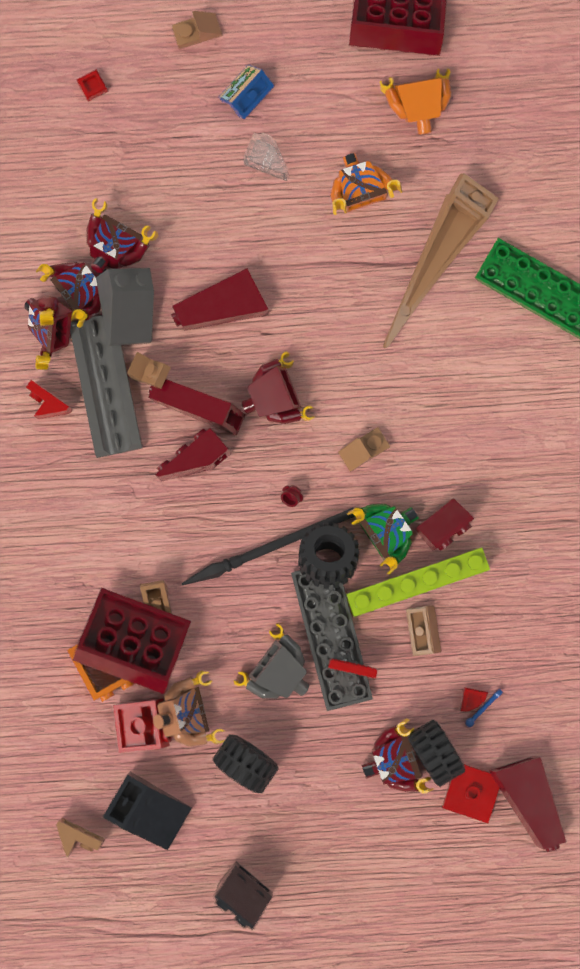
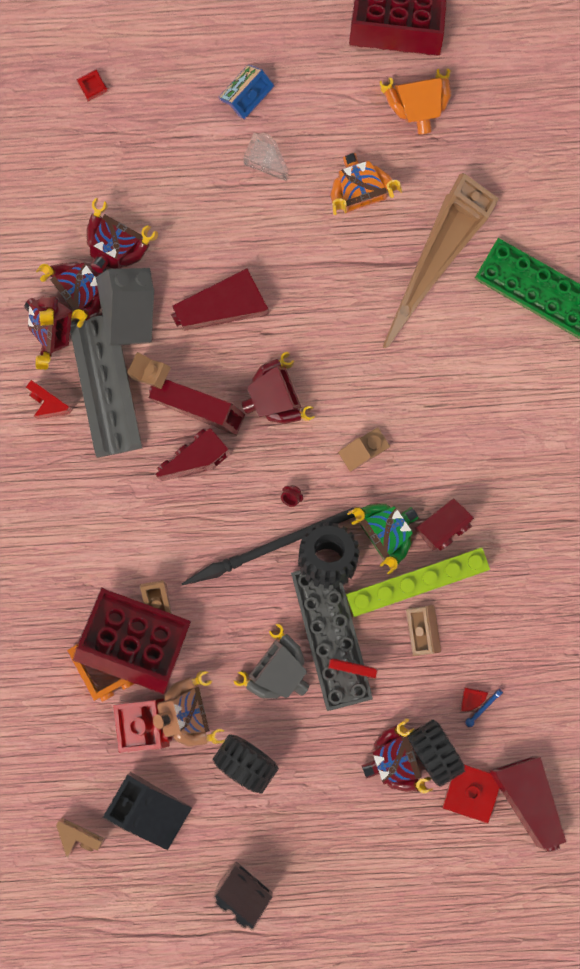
(199, 29): medium nougat slope -> none

